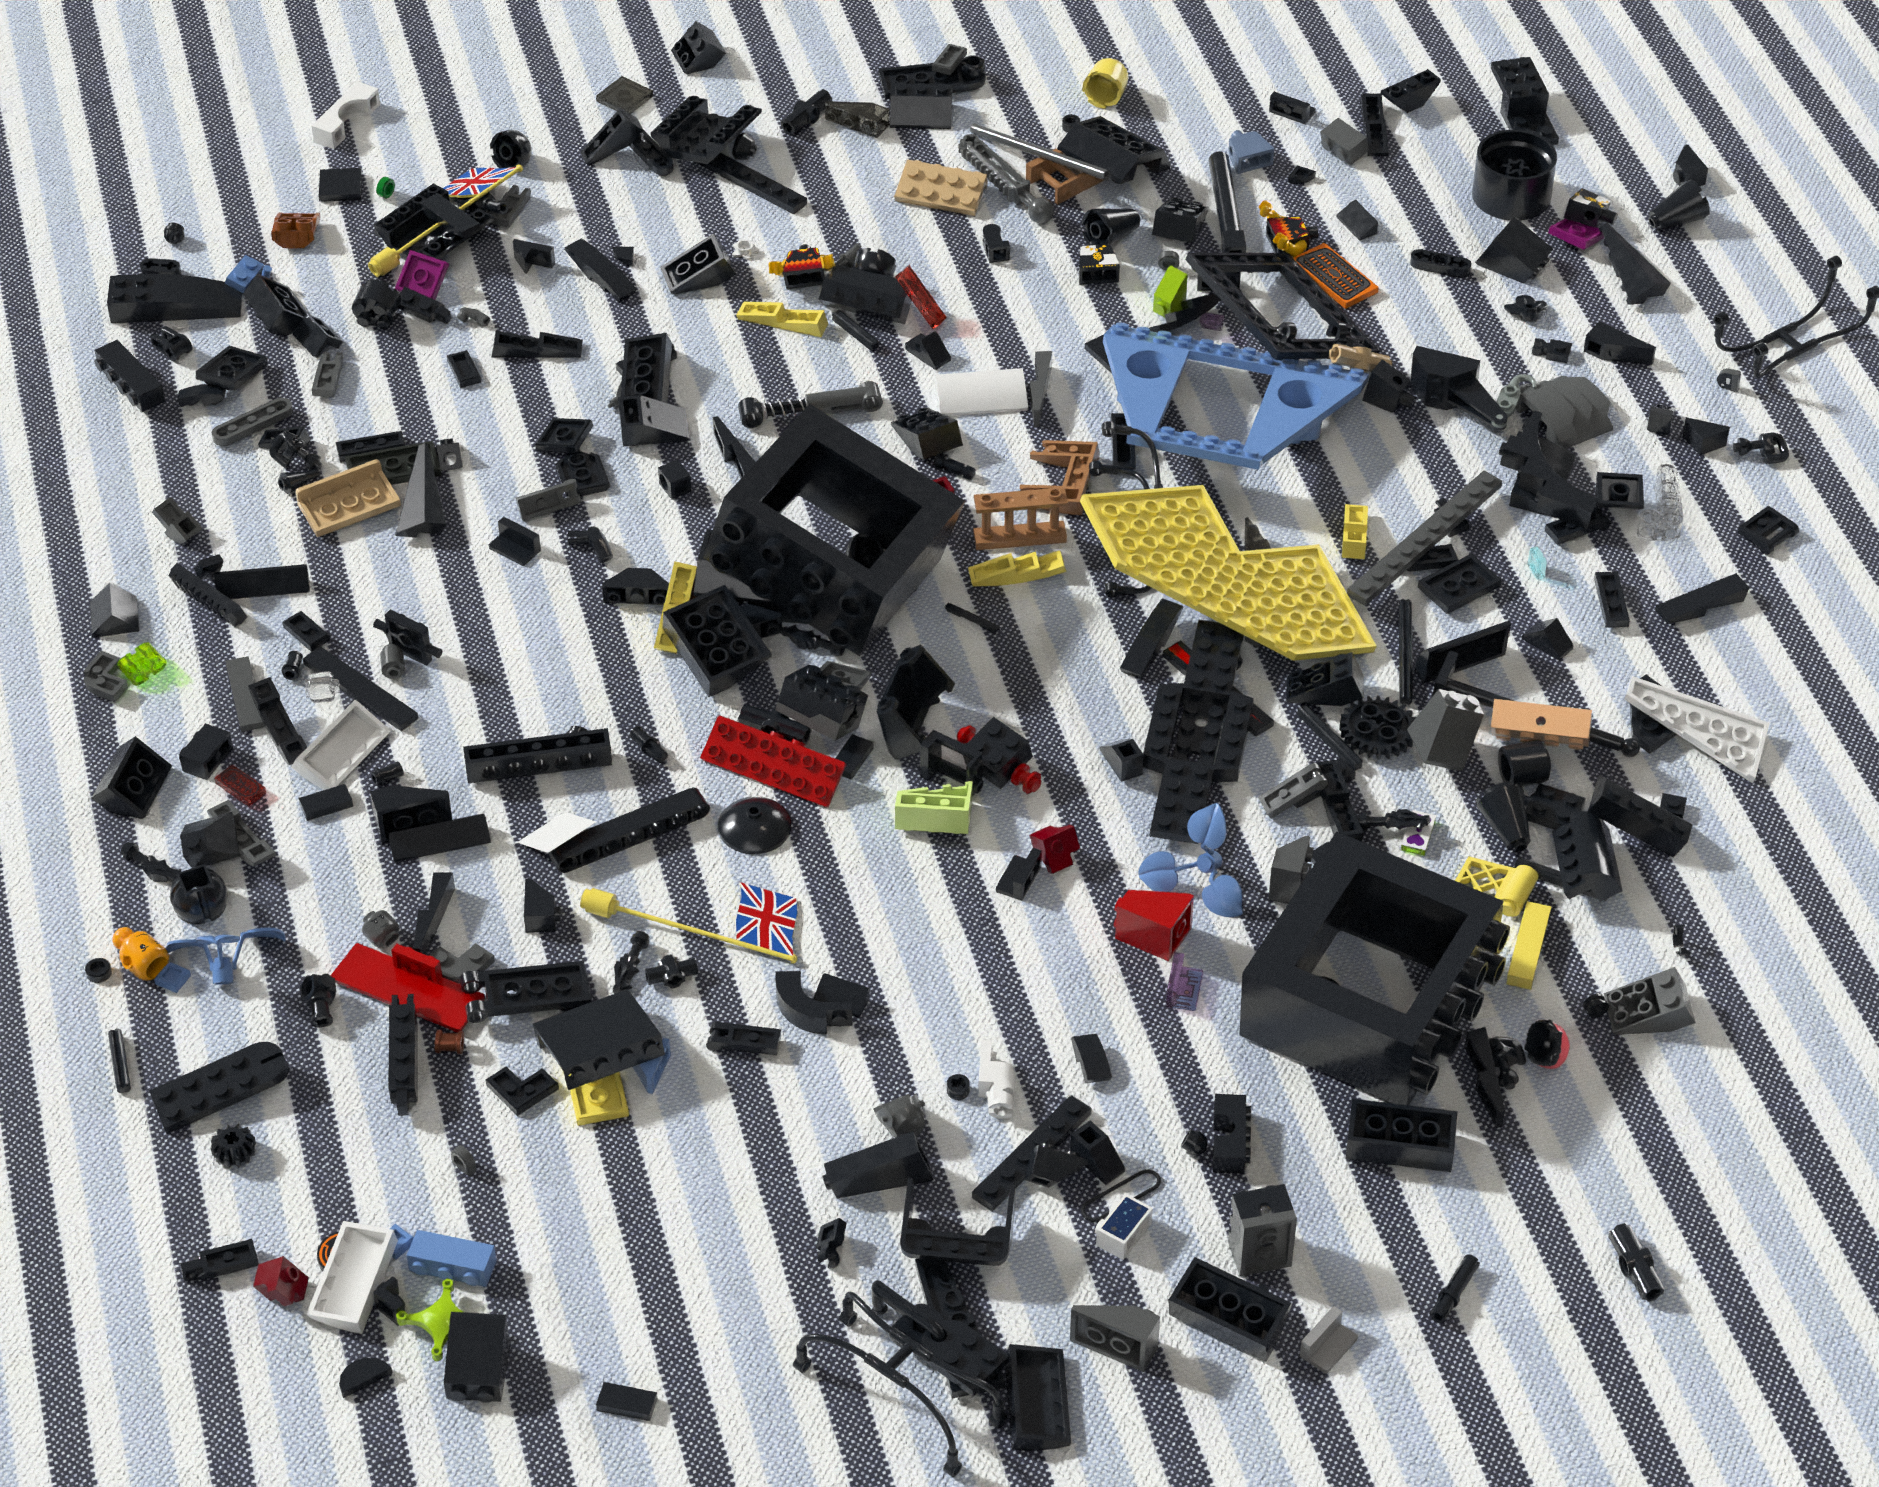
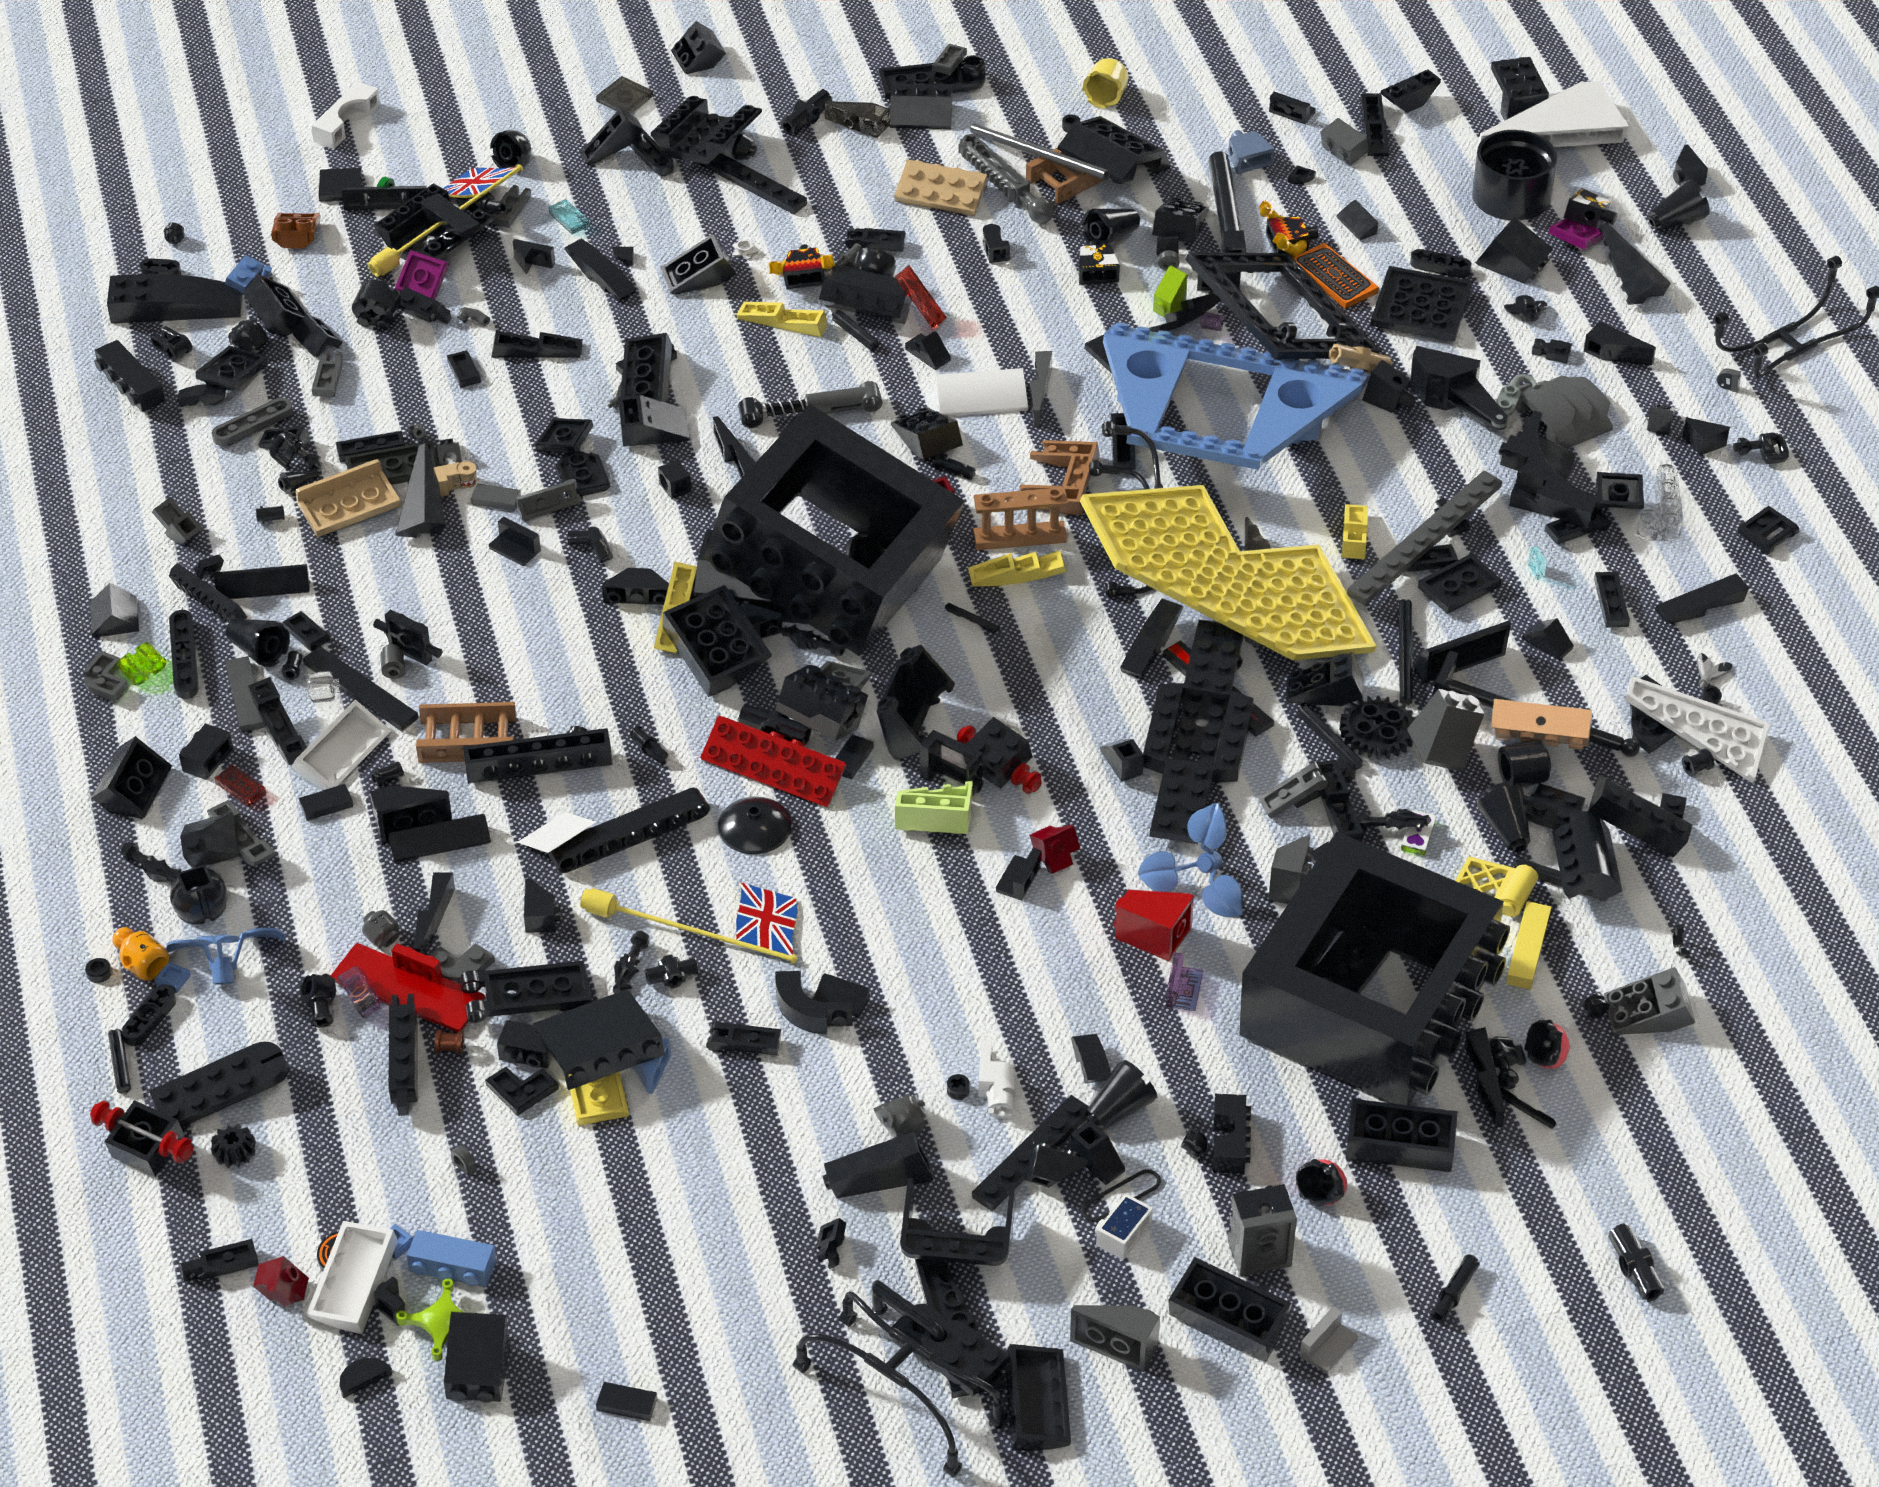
(142, 1136): none -> black brick
(147, 1026): none -> black beam
(183, 637): none -> black piece
(247, 335): none -> black hair
(259, 639): none -> black cone
(270, 513): none -> black pin
(360, 991): none -> clear purple leg
(378, 197): none -> black hinge
(417, 431): none -> dark grey arm
(451, 749): none -> medium nougat fence
(455, 476): none -> tan leg
(495, 496): none -> dark grey tile
(522, 1045): none -> black slope
(568, 216): none -> clear light blue tile
(876, 239): none -> black hinge
(1120, 1096): none -> black cone
(1167, 244): none -> black slope
(1321, 1182): none -> black hair
(1352, 960): none -> black plate
(1421, 303): none -> black plate
(1536, 1114): none -> black piece
(1571, 118): none -> white slope
(1698, 762): none -> black bush
(1708, 673): none -> light grey piece
(1711, 694): none -> black hinge

